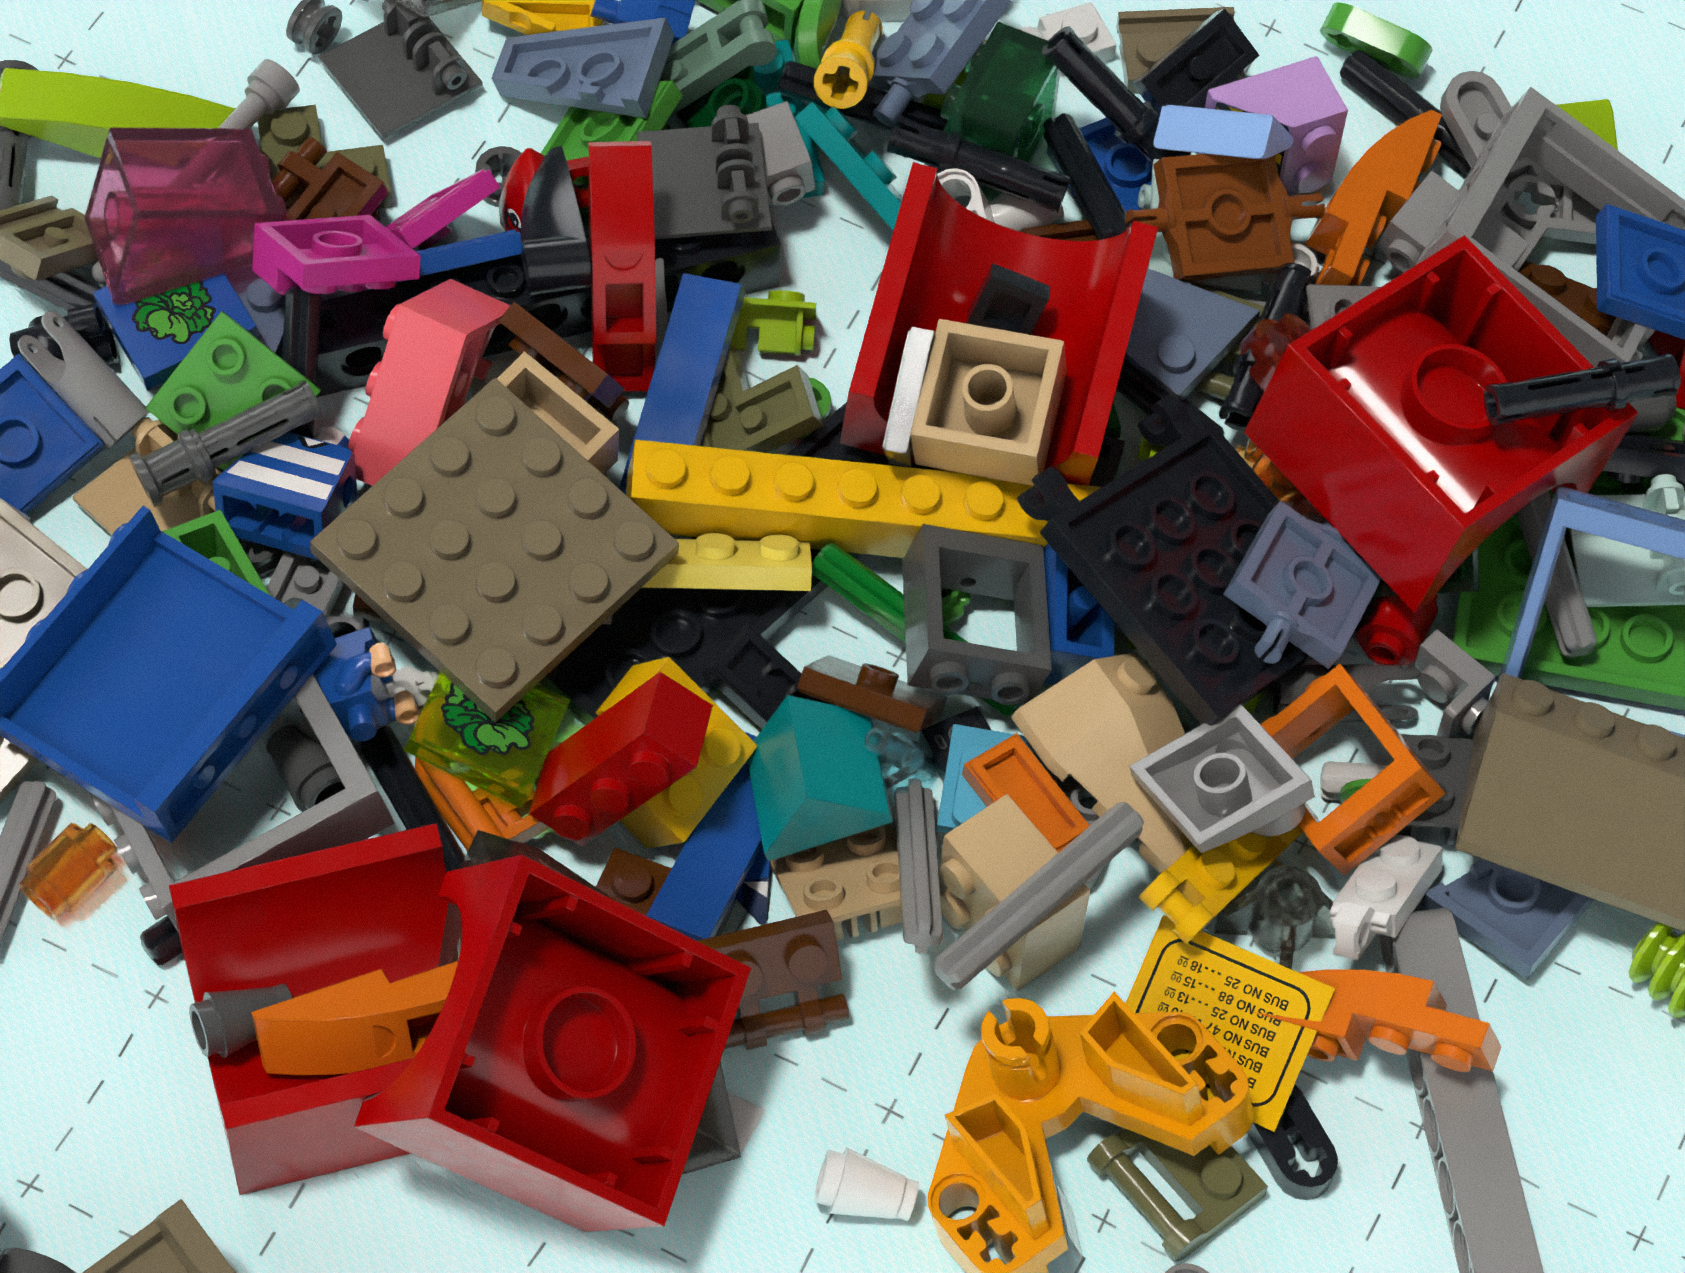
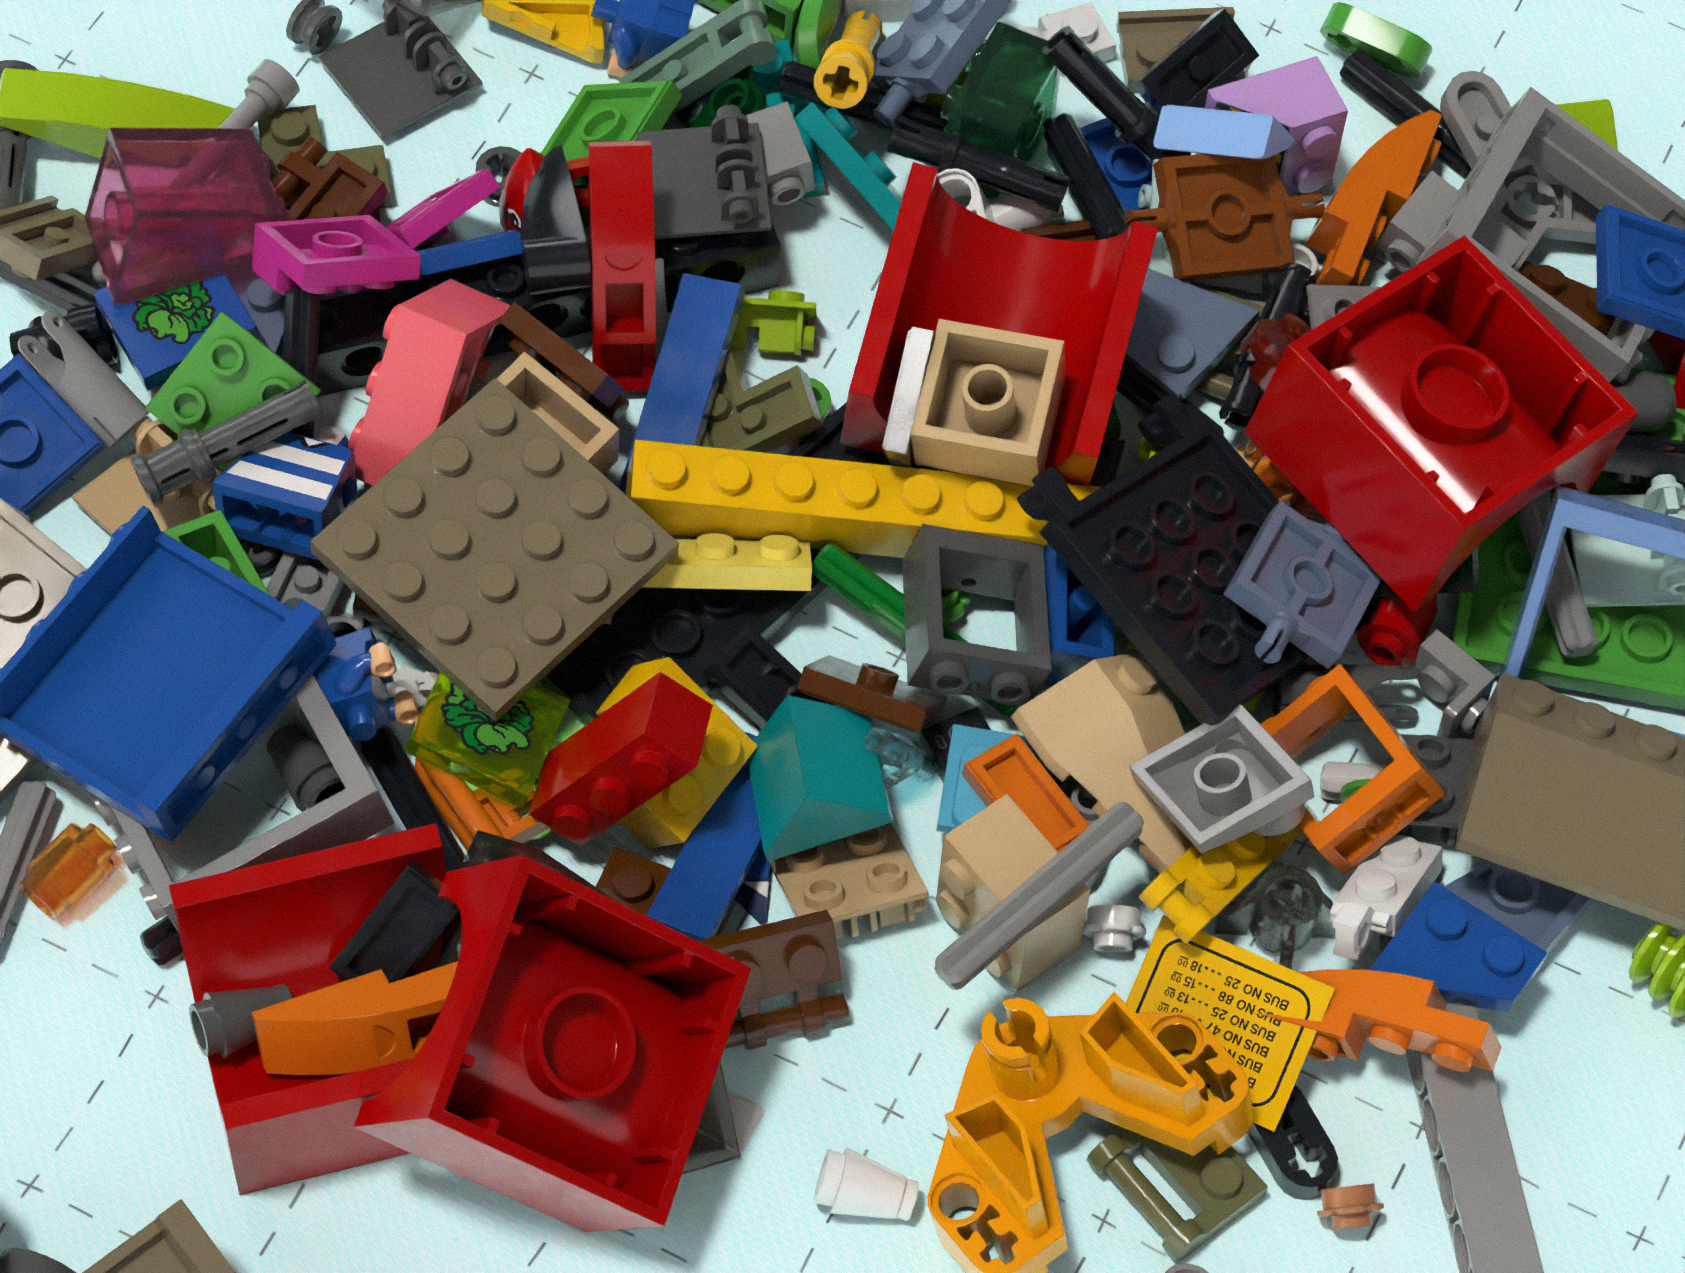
(398, 928): none -> black tile
(589, 67): sand blue wing -> none
(918, 866): light grey axle -> none
(1008, 301): black tile -> none
(1070, 1223): white sticker -> none
(1113, 927): none -> white plate
(1350, 1205): none -> nougat plate
(1462, 952): none -> blue wing
(1606, 386): black pin -> none

